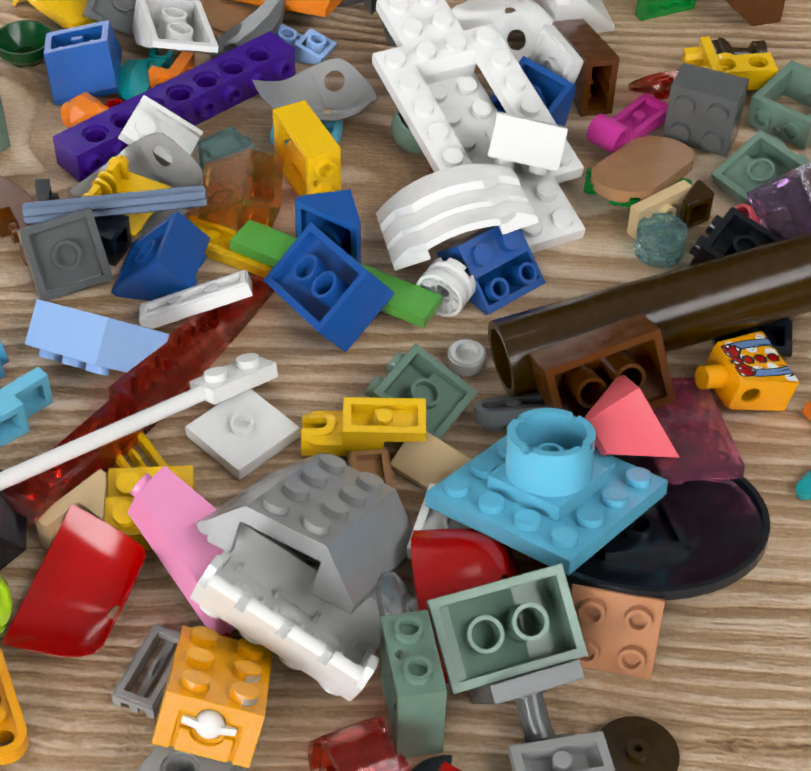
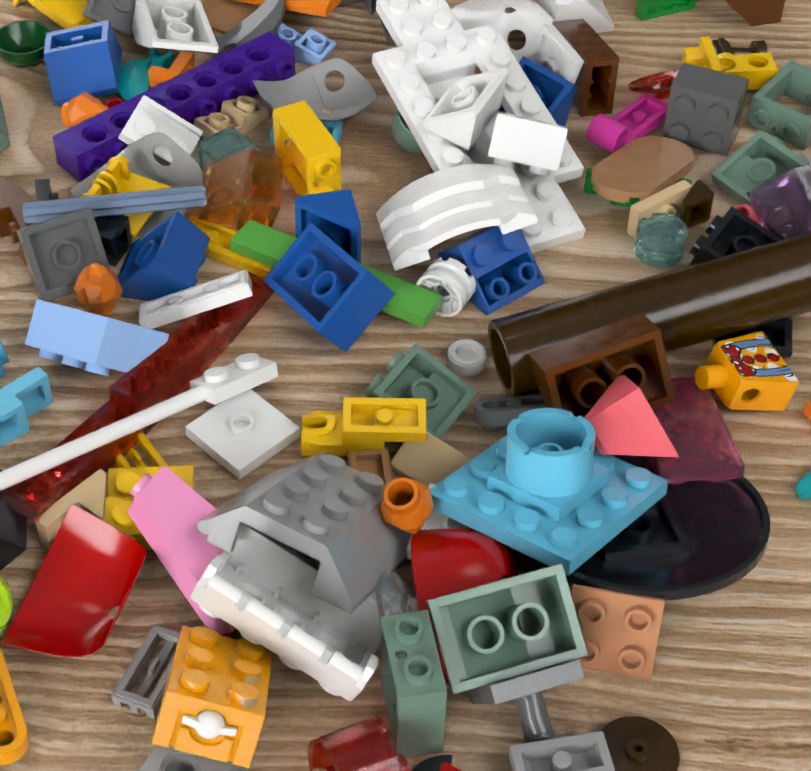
(98, 289): none -> orange rock
(240, 113): none -> tan slope
(406, 504): none -> orange rock
(467, 107): none -> white slope

